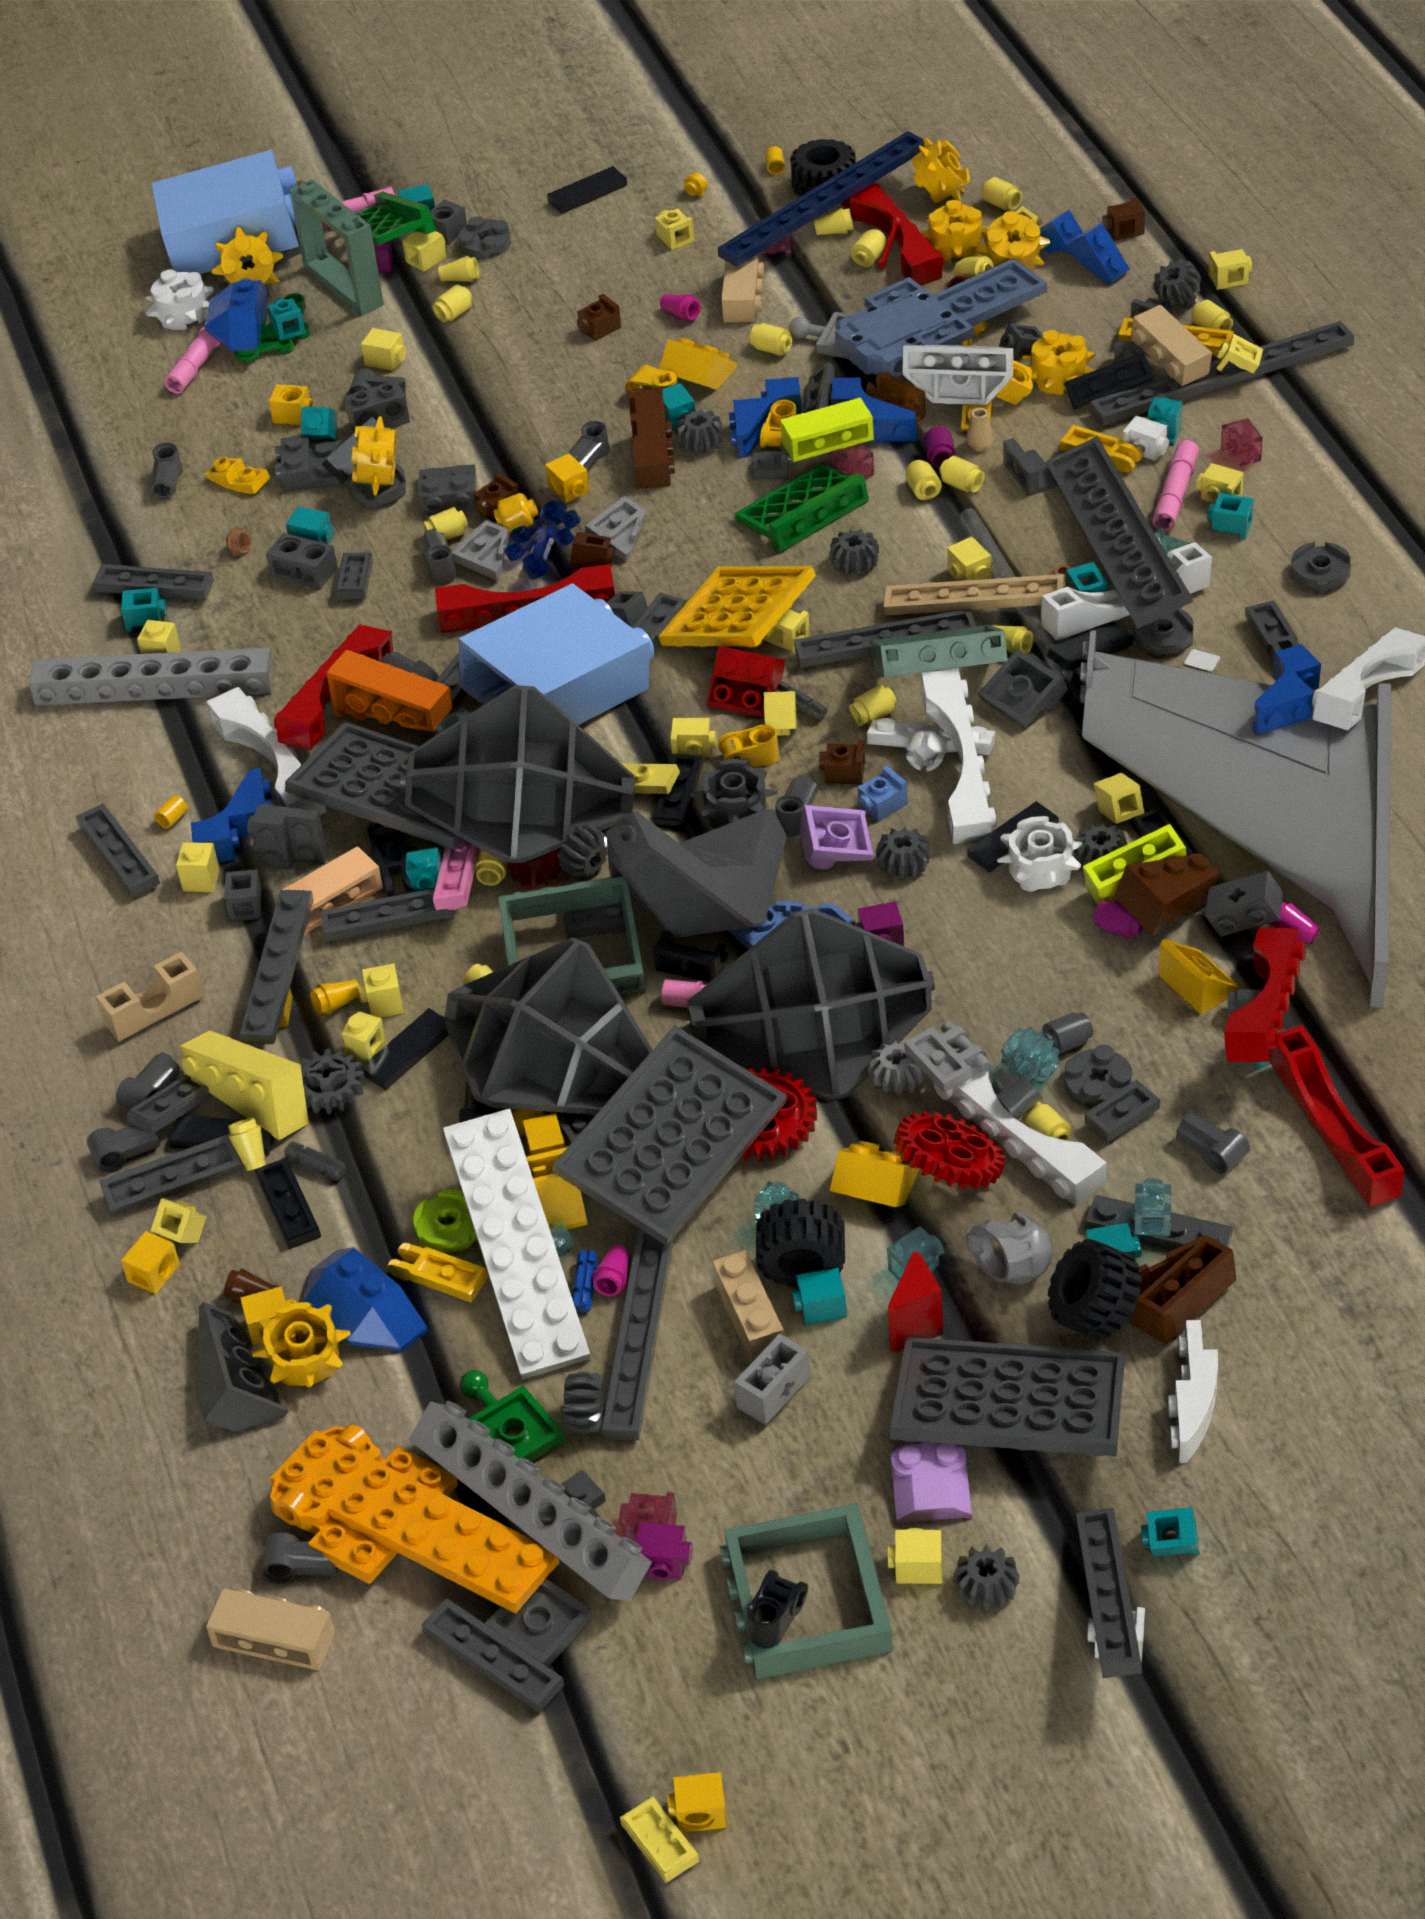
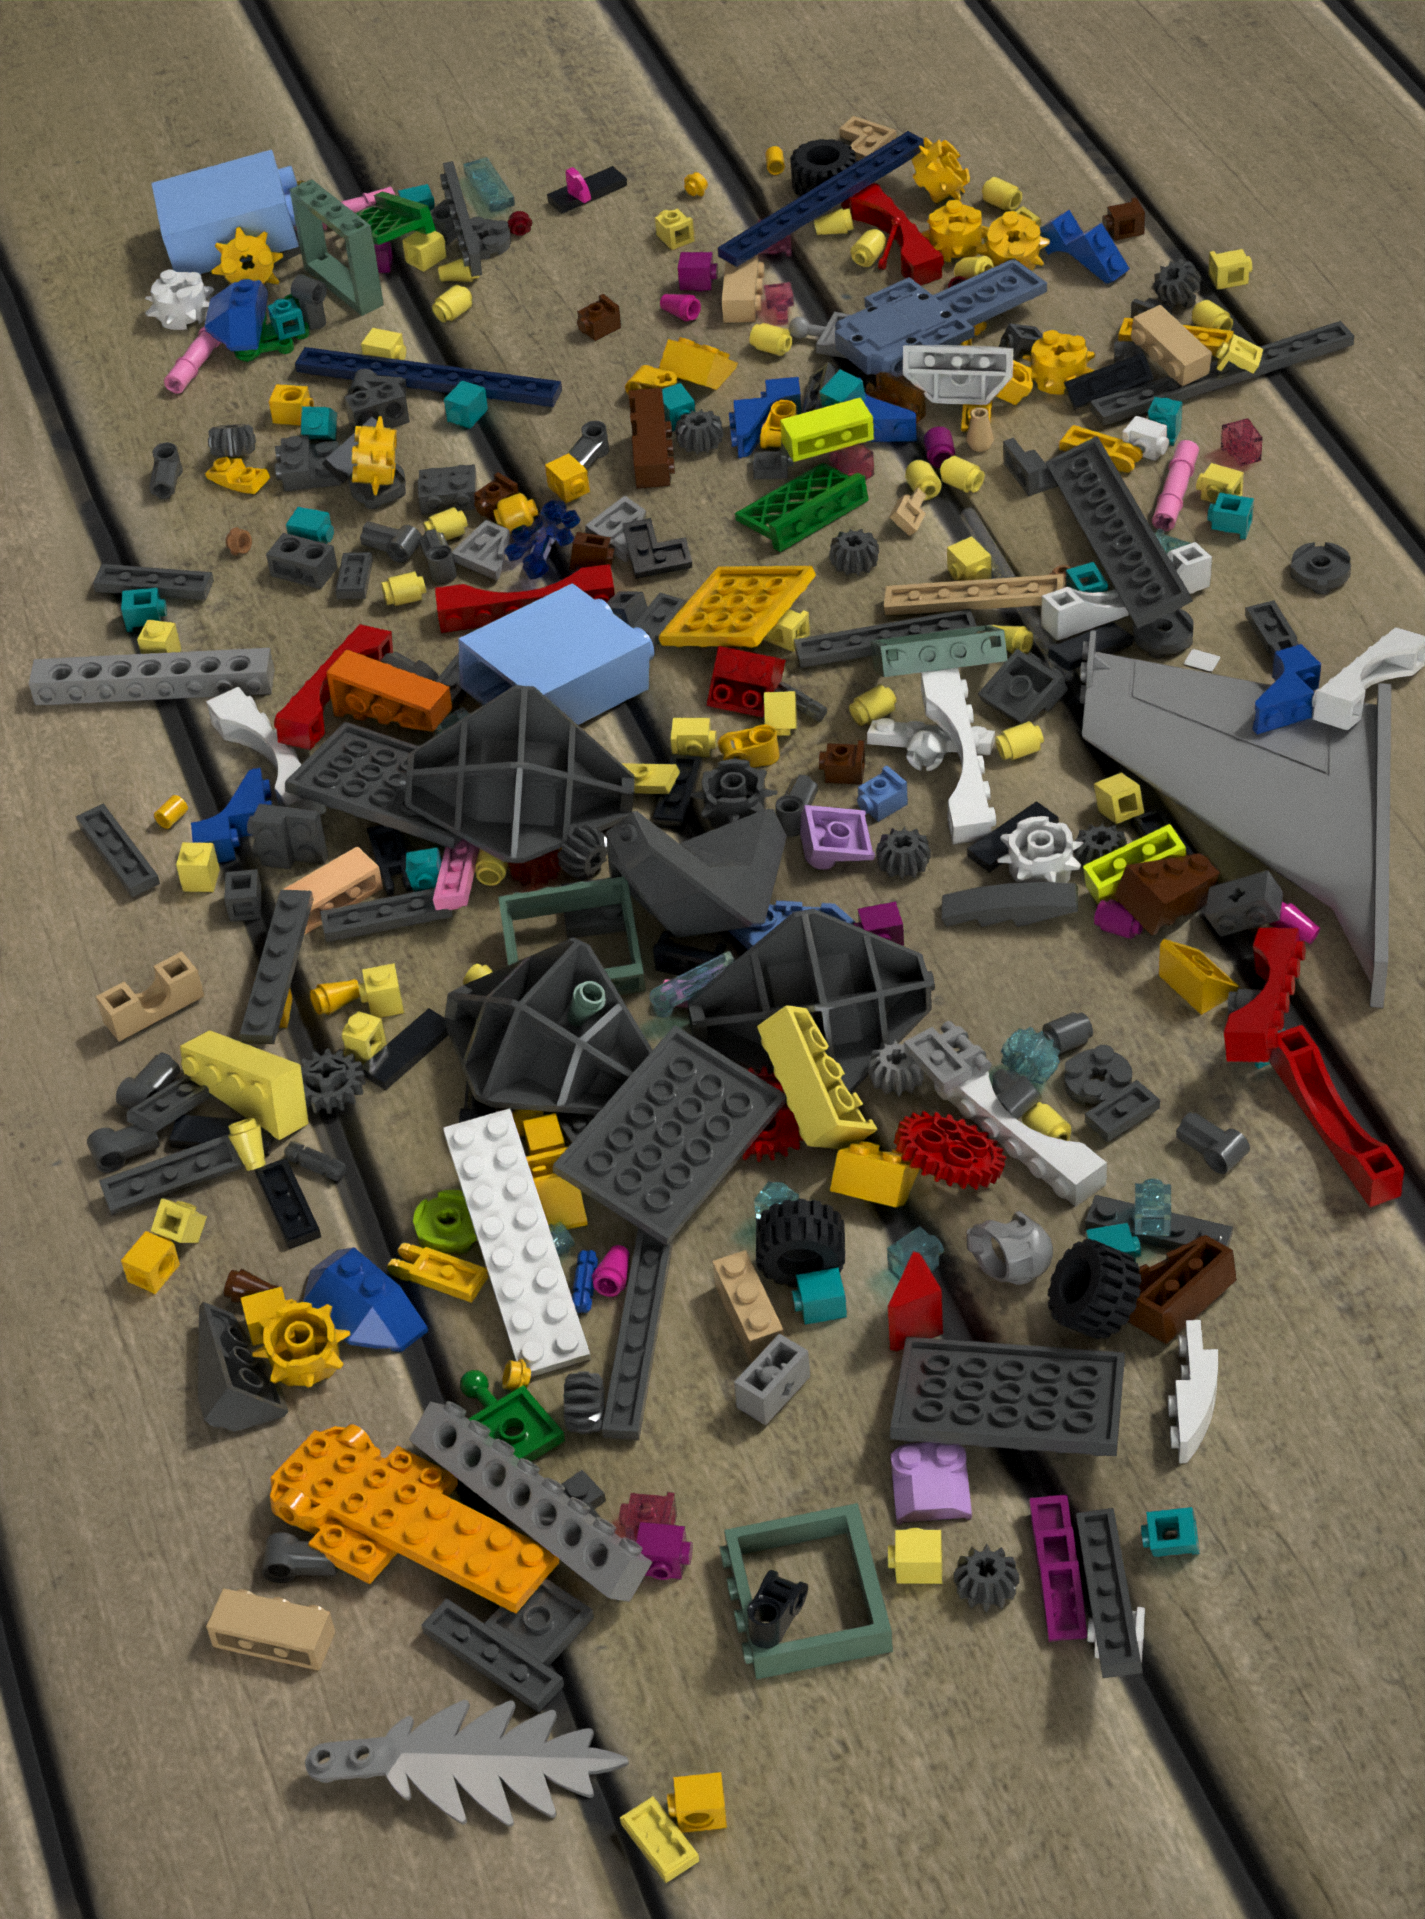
(231, 440): none -> dark grey gear
(311, 297): none -> dark grey piece
(396, 542): none -> dark grey piece
(403, 589): none -> light yellow brick
(430, 376): none -> dark blue plate
(461, 220): none -> dark grey plate
(465, 404): none -> teal brick
(475, 1758): none -> light grey plant
(489, 185): none -> clear light blue plate
(515, 1375): none -> yellow plate
(519, 223): none -> dark red plate
(577, 186): none -> dark pink tile
(586, 1001): none -> sand green cone
(650, 557): none -> black plate
(685, 986): none -> clear light blue plate
(696, 271): none -> magenta brick
(779, 298): none -> clear pink plate
(813, 1081): none -> light yellow wedge
(841, 388): none -> teal brick
(866, 136): none -> tan plate
(908, 513): none -> tan plate
(1016, 901): none -> dark grey slope
(1019, 741): none -> light yellow brick
(1058, 1568): none -> magenta slope

